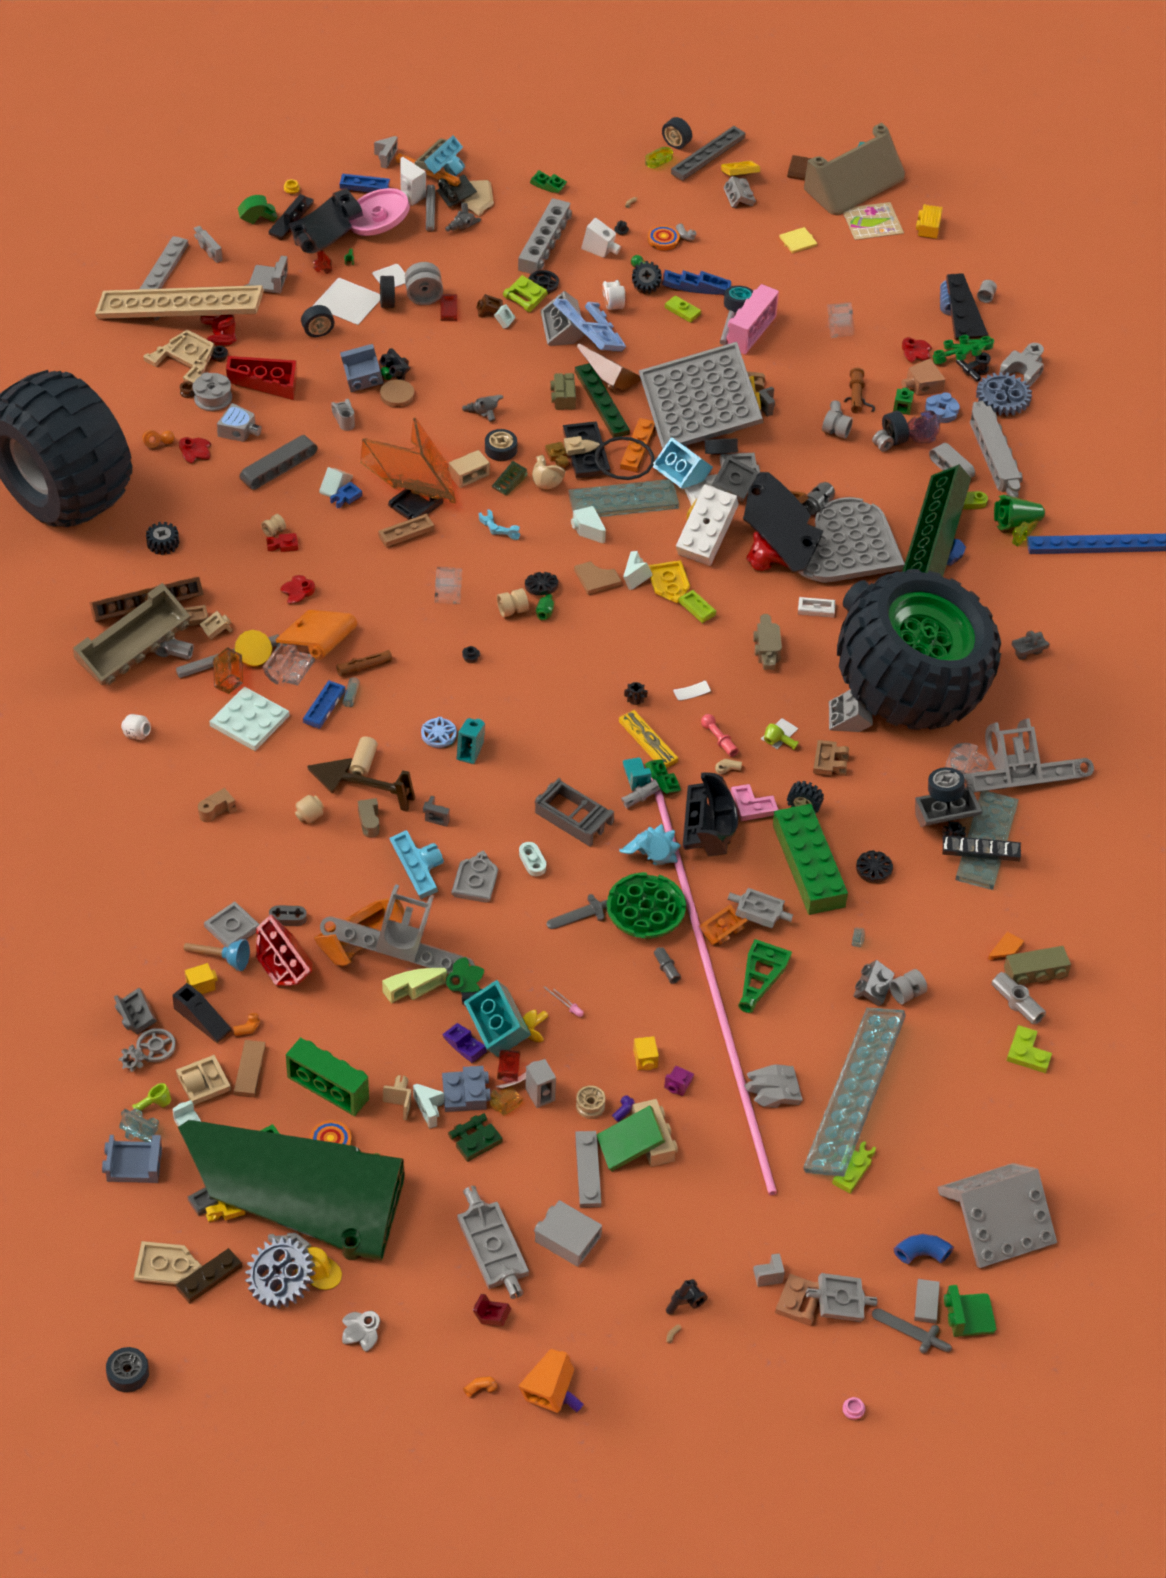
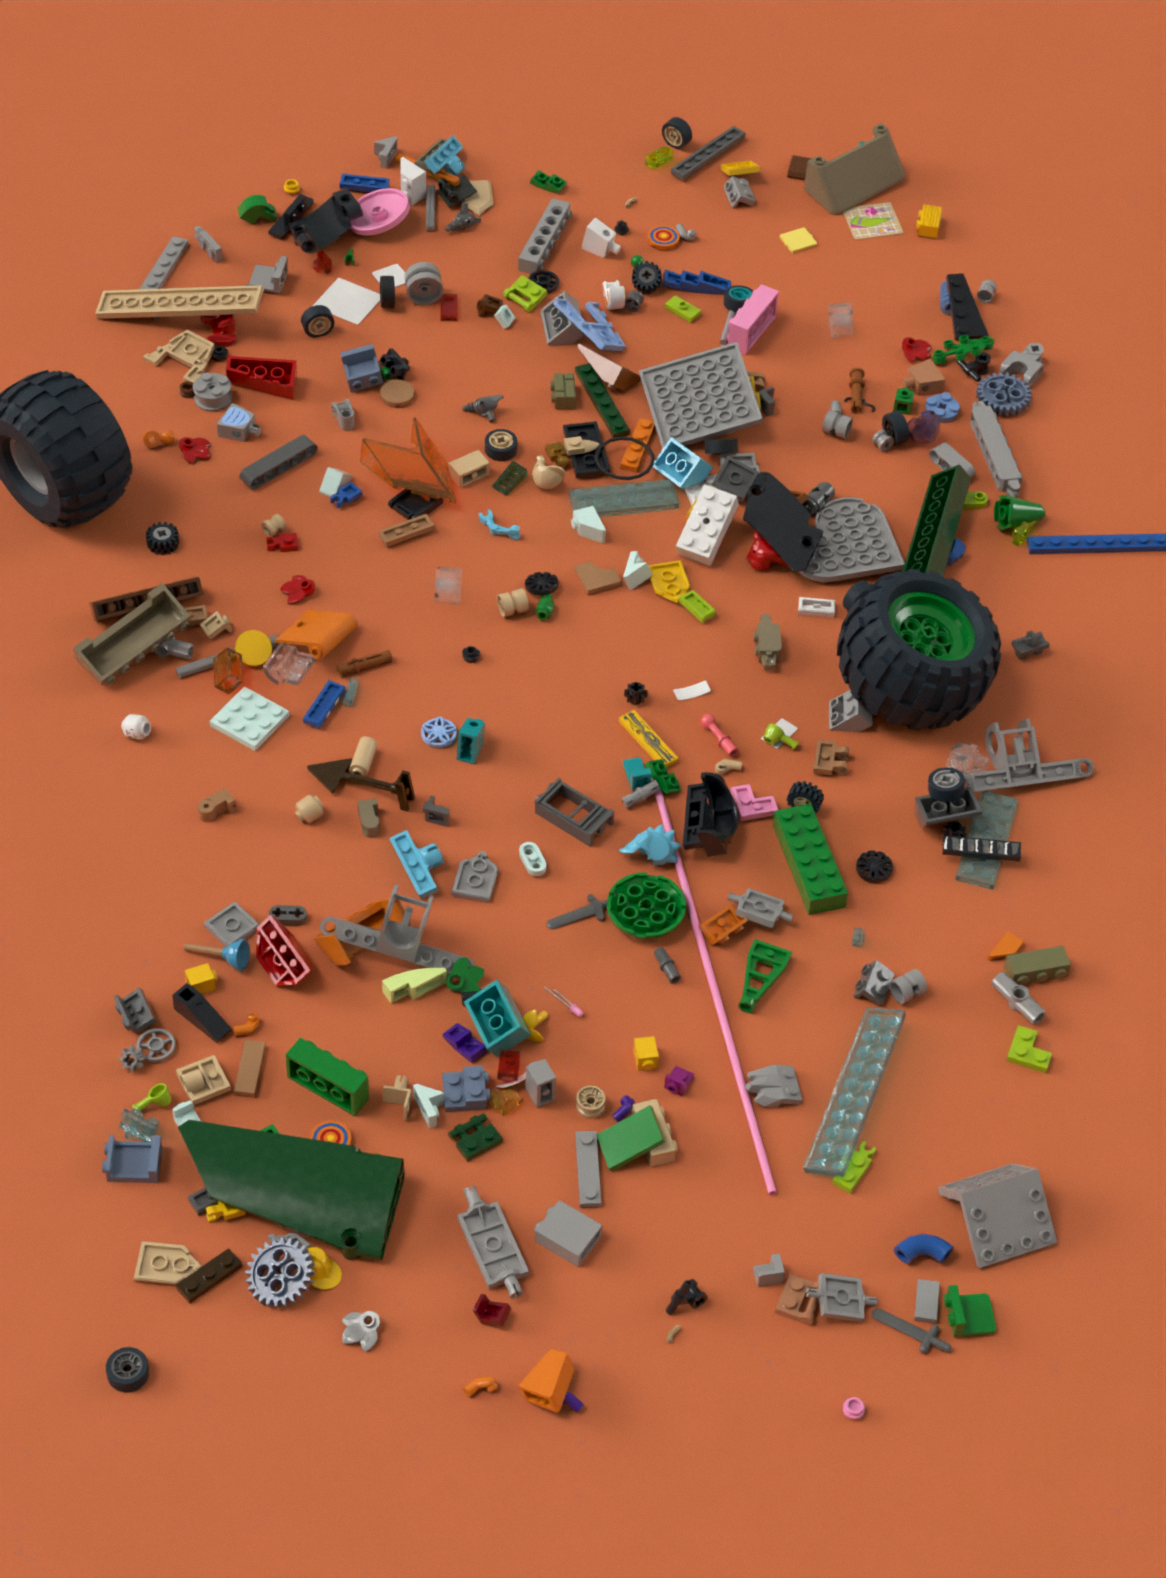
(634, 300): none -> dark grey wheel

